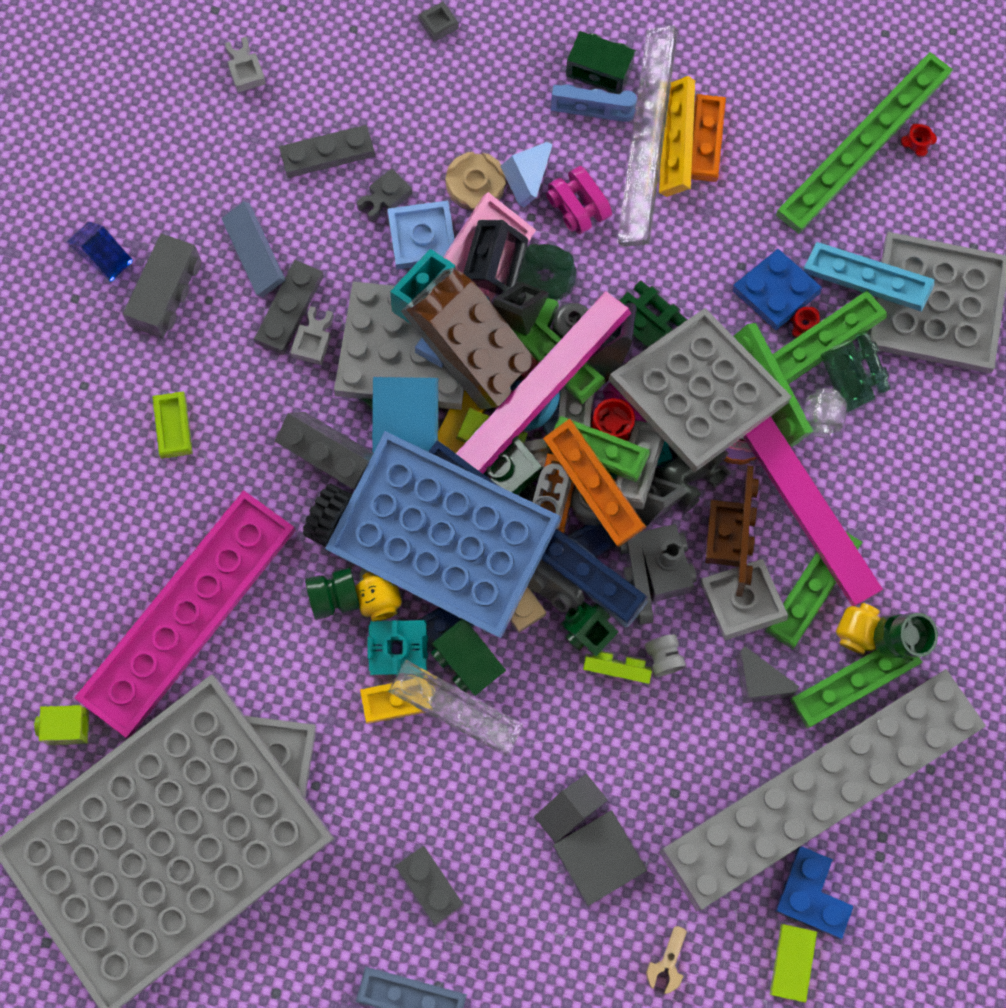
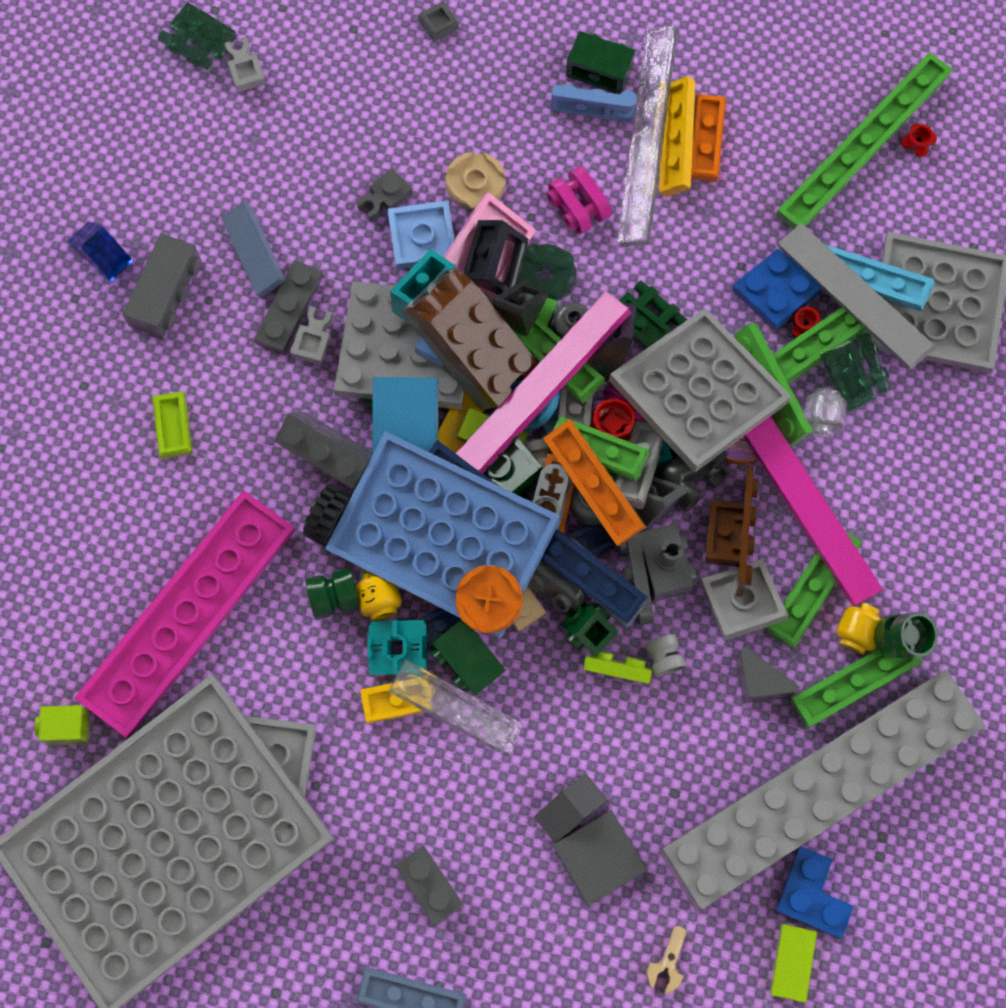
(201, 30): none -> clear green plate
(327, 151): dark grey plate -> none
(489, 599): none -> orange tile
(525, 172): light blue slope -> none
(856, 296): none -> light grey tile

